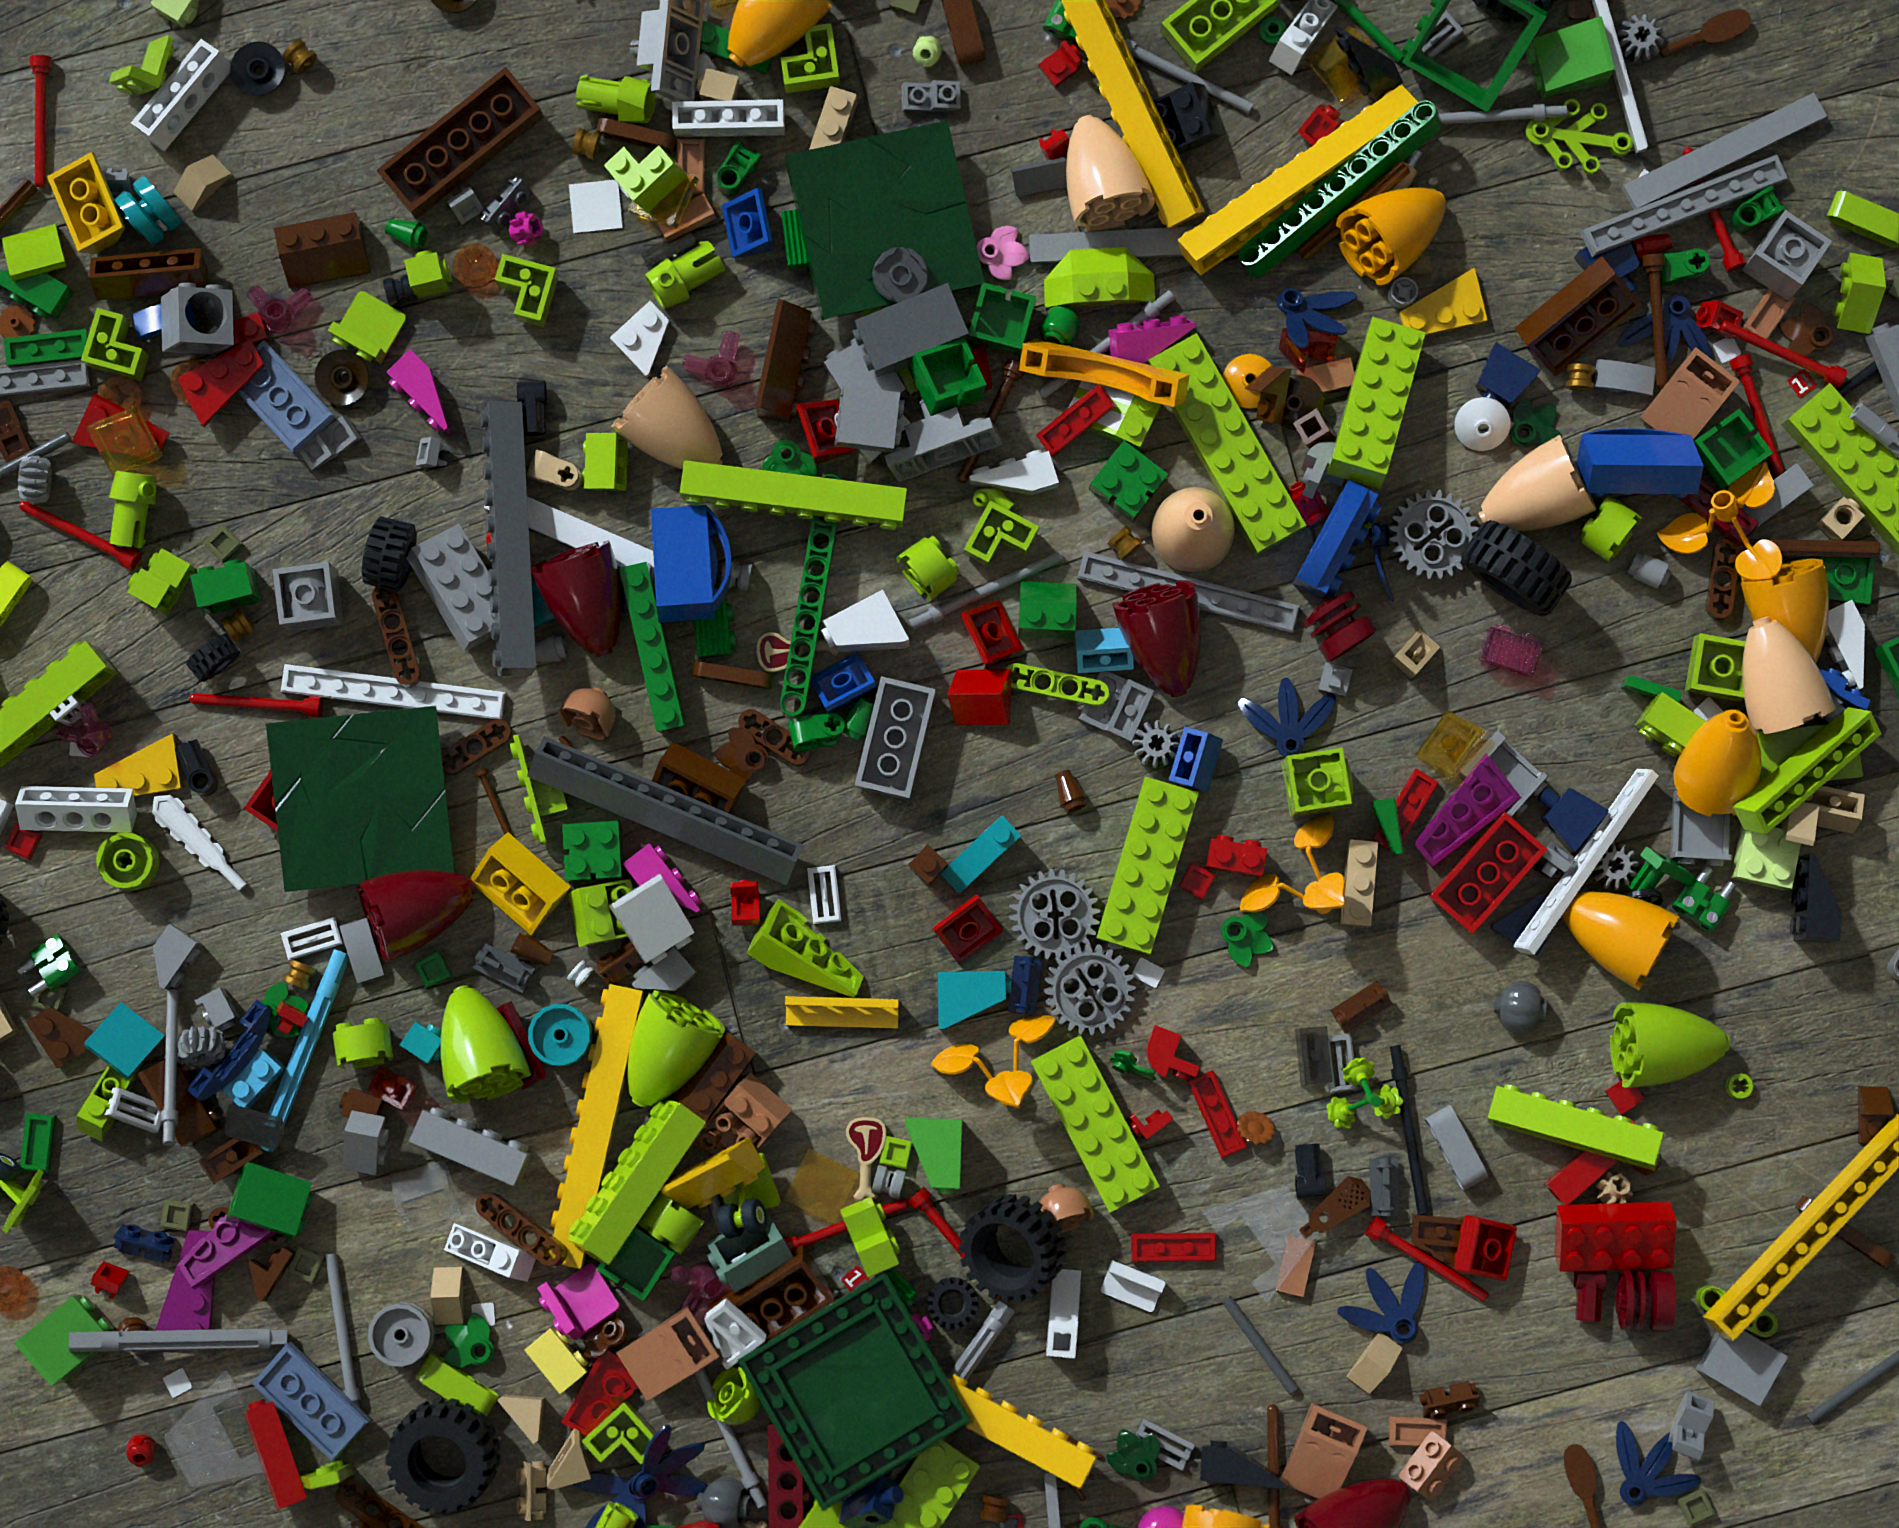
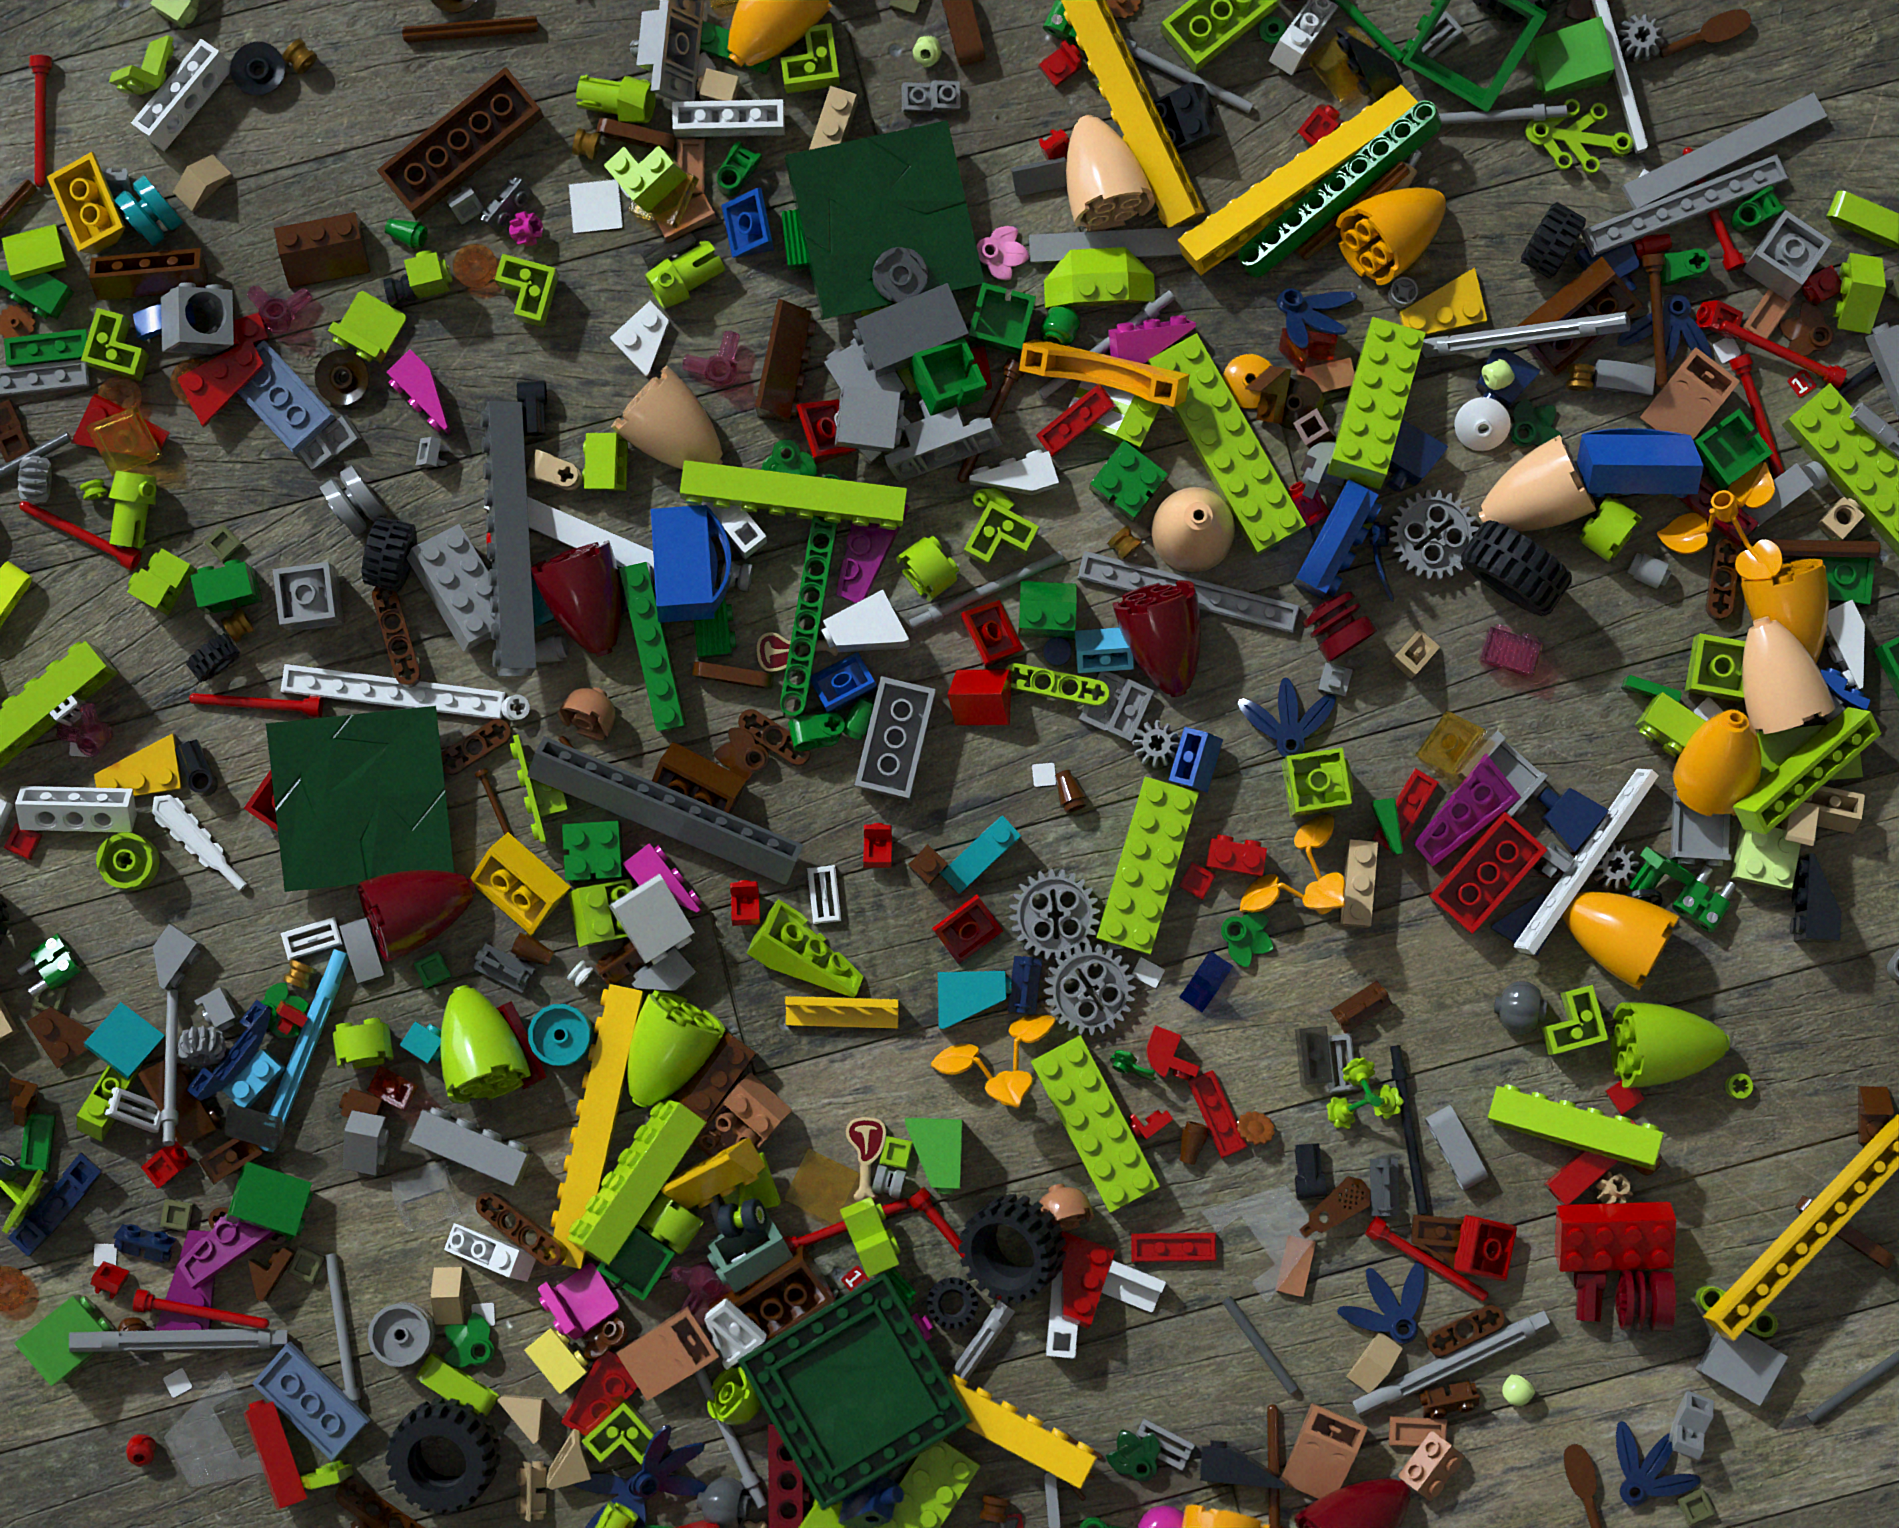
(24, 1100): none -> reddish brown bracket
(56, 1205): none -> dark blue slope
(93, 489): none -> lime bush
(105, 1253): none -> white sticker
(145, 1301): none -> red piece
(166, 1164): none -> red bracket
(352, 501): none -> light grey wheel
(470, 29): none -> reddish brown axle
(518, 699): none -> white bush
(740, 529): none -> white slope
(863, 559): none -> magenta wing
(877, 846): none -> red bracket
(1044, 774): none -> white sticker
(1057, 651): none -> dark blue tile
(1083, 1278): none -> red wing
(1192, 1141): none -> reddish brown cone
(1206, 981): none -> clear blue slope
(1413, 456): none -> dark blue torso
(1449, 1346): none -> reddish brown beam
(1451, 1363): none -> light grey piece
(1498, 374): none -> yellowish green piece
(1517, 1390): none -> yellowish green piece
(1526, 334): none -> light grey piece
(1553, 240): none -> black tyre
(1583, 1024): none -> lime brick
(1816, 474): none -> light grey tile
(1822, 286): none -> red bracket

